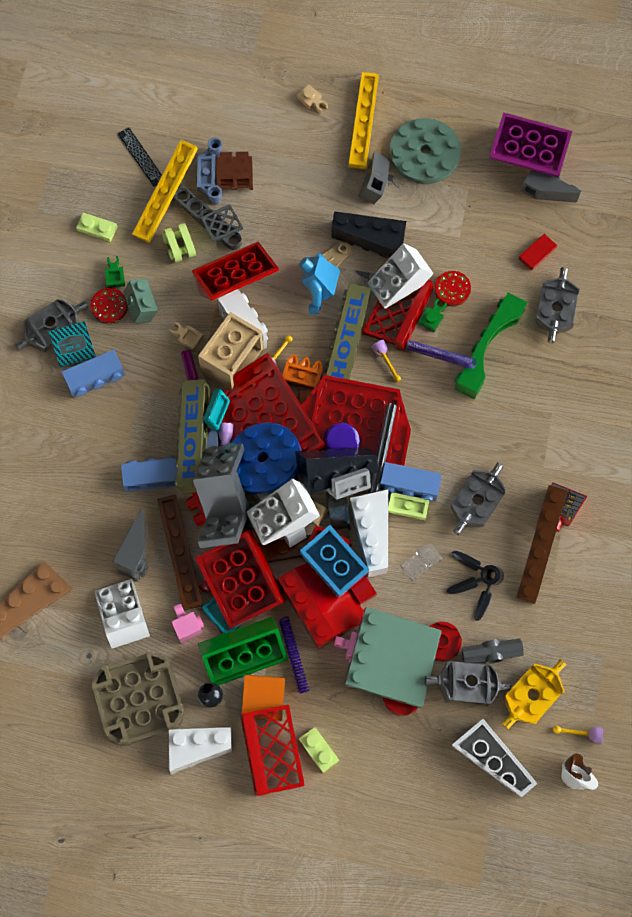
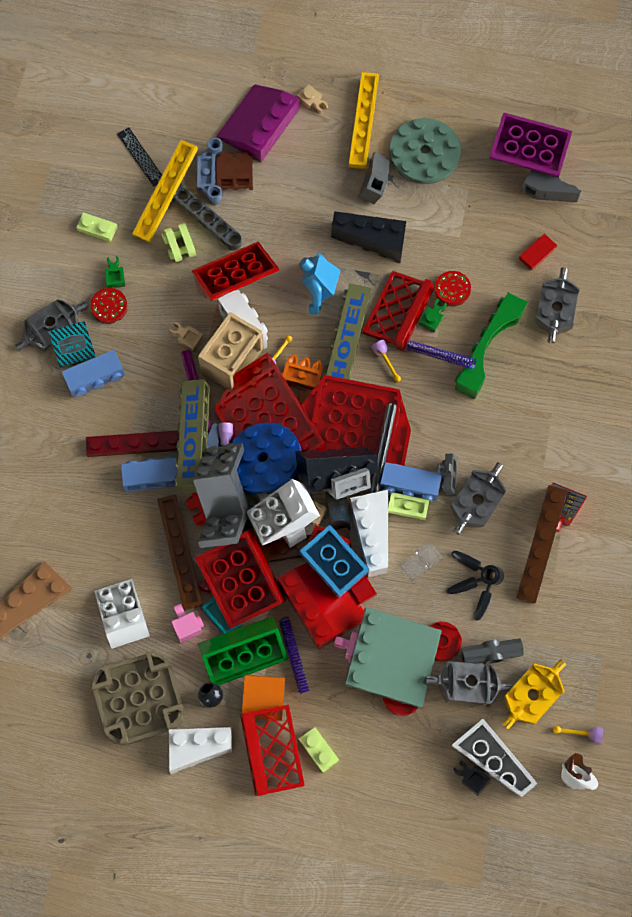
(132, 443): none -> dark red plate
(132, 555): dark grey slope -> none
(140, 300): sand green brick -> none
(216, 410): teal tile -> none
(217, 212): dark grey window -> none
(259, 120): none -> magenta slope
(335, 255): tan piece -> none
(341, 436): dark purple piece -> none
(400, 276): white slope -> none
(449, 470): none -> dark grey plate
(473, 779): none -> black plate

